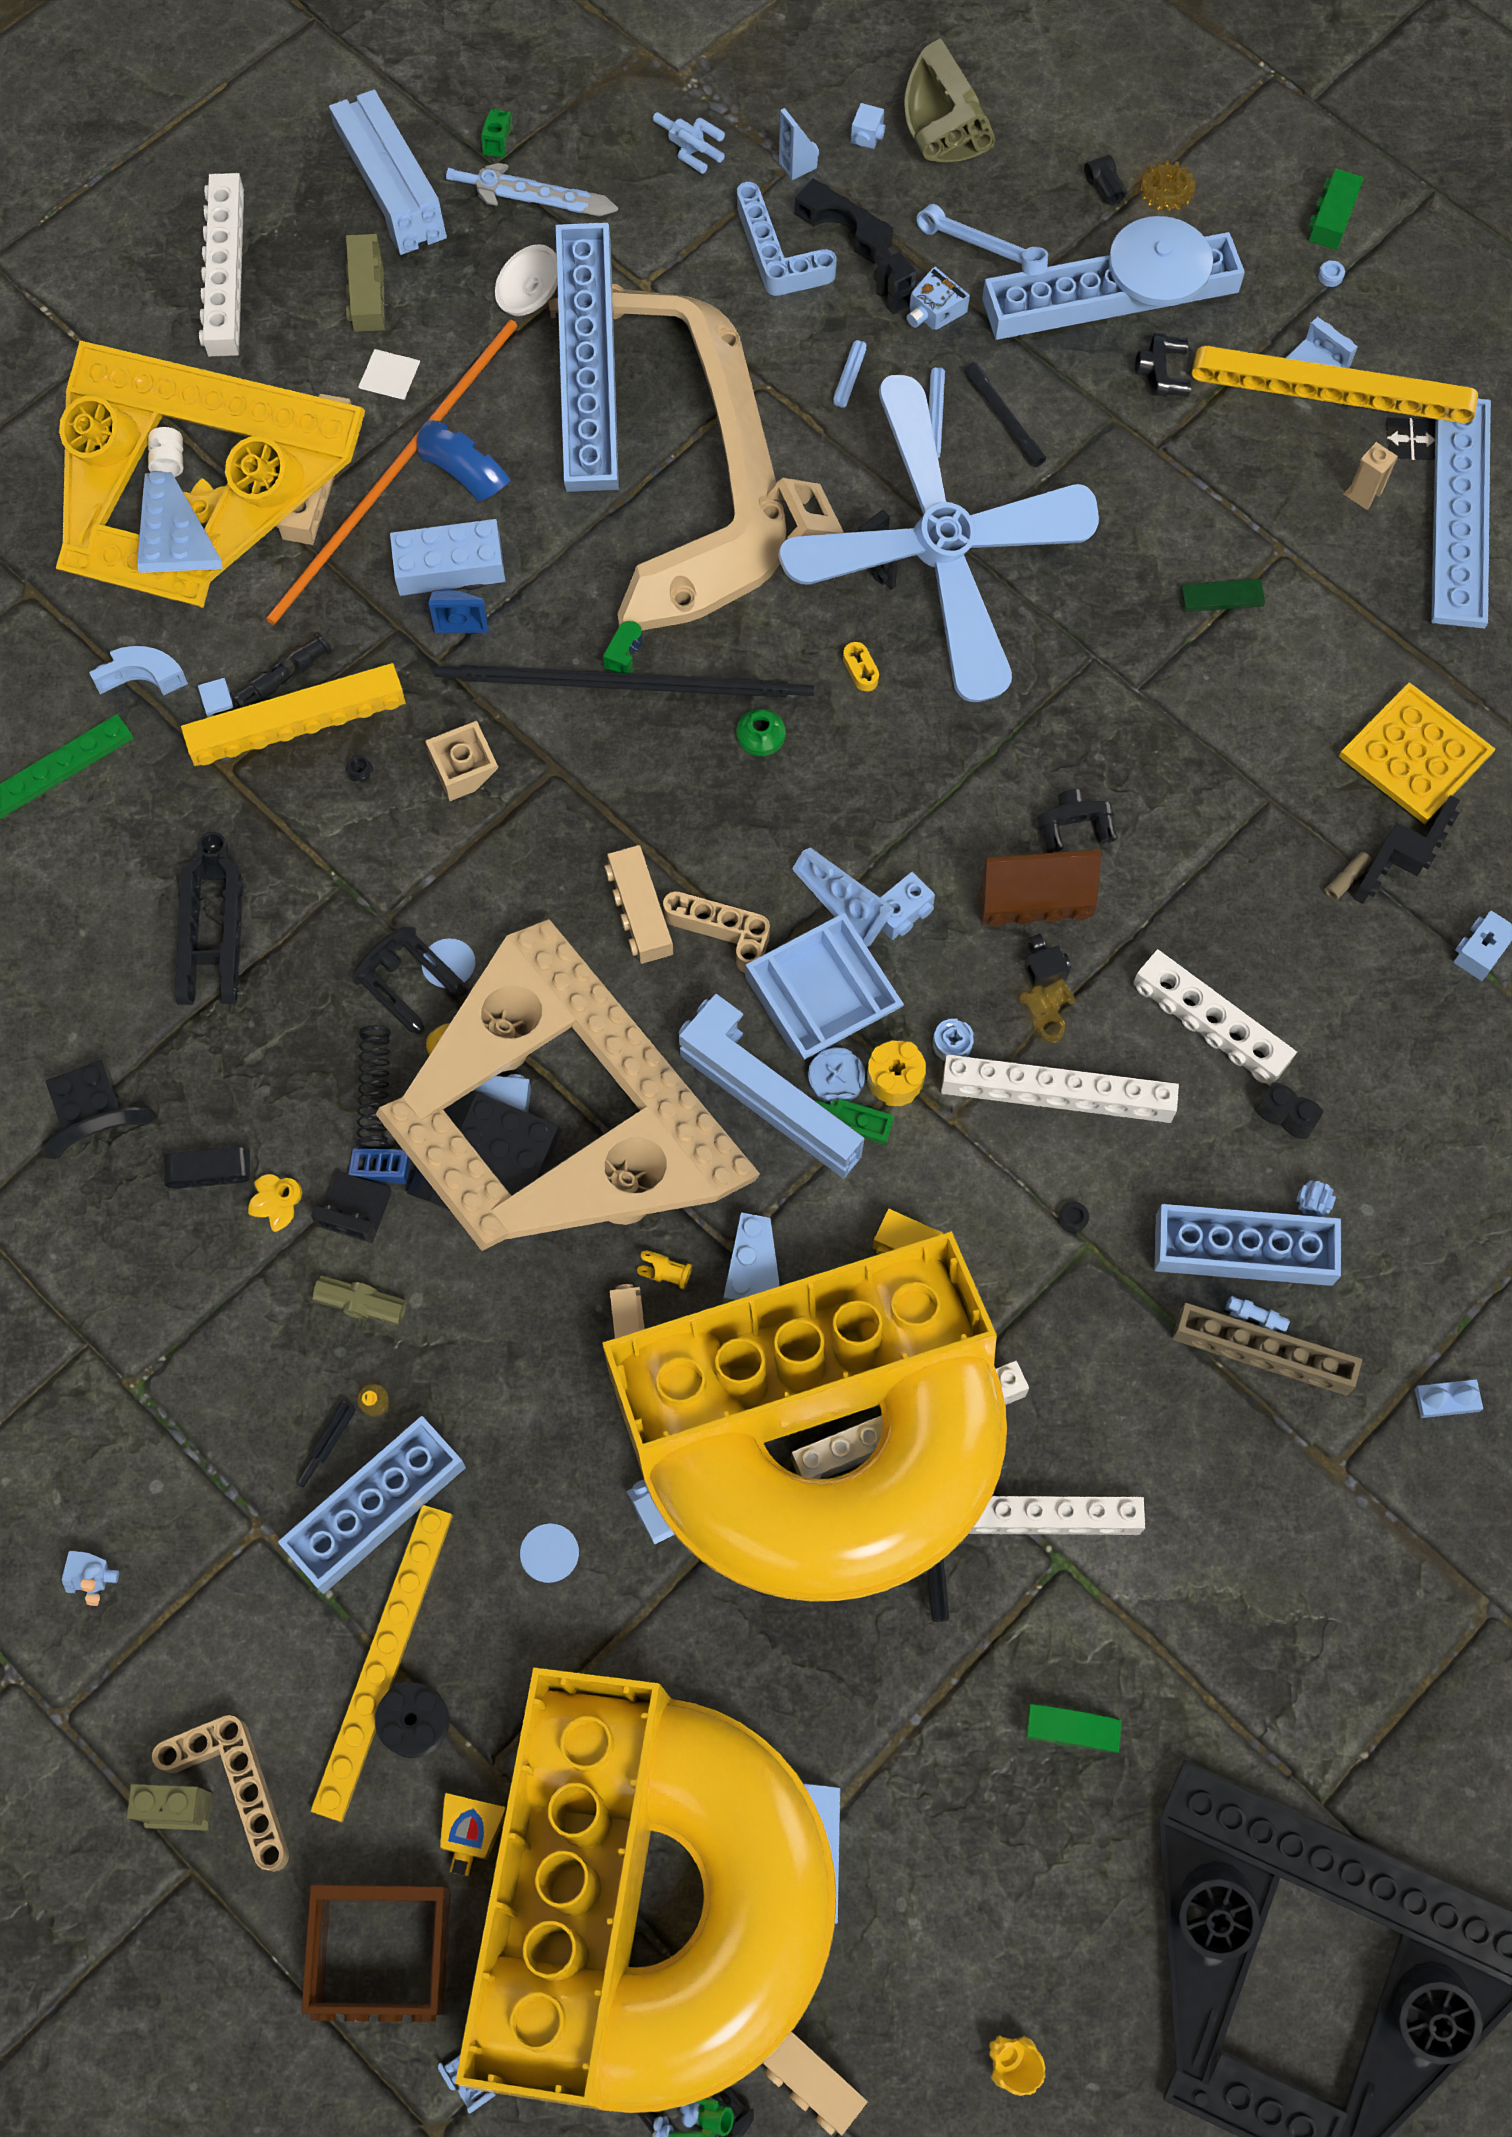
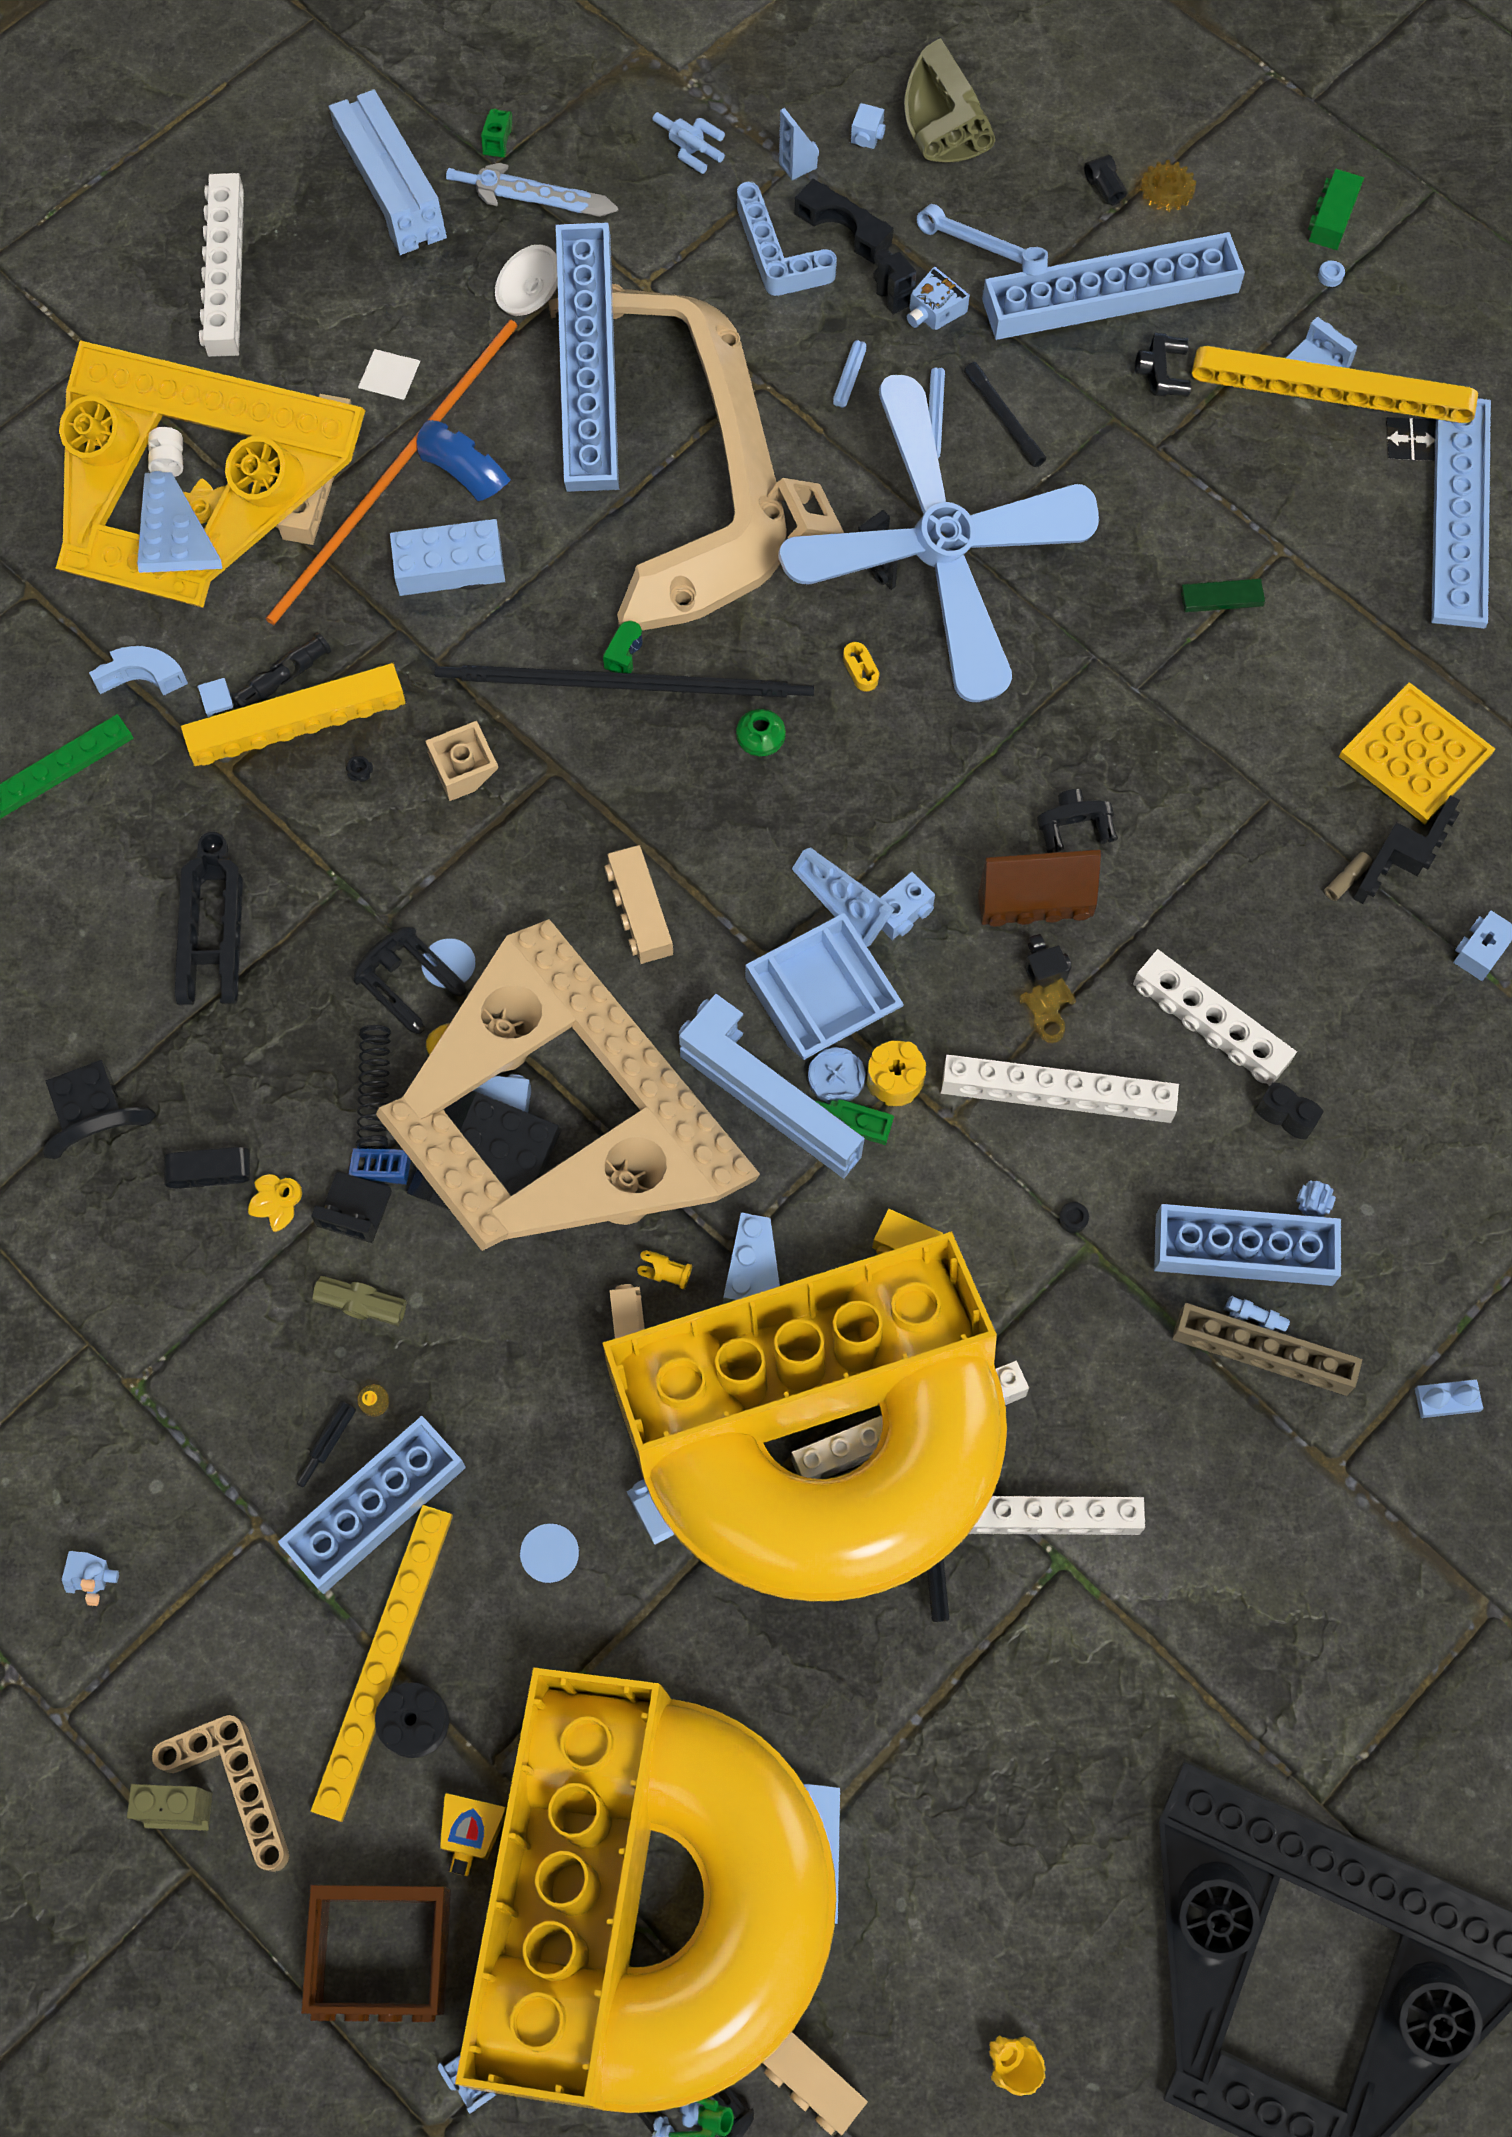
(365, 284): olive wedge -> none
(457, 612): blue slope -> none
(714, 924): tan beam -> none
(952, 1038): light blue wheel -> none
(1072, 1728): green slope -> none
(1160, 261): light blue dish -> none
(1371, 475): tan window -> none

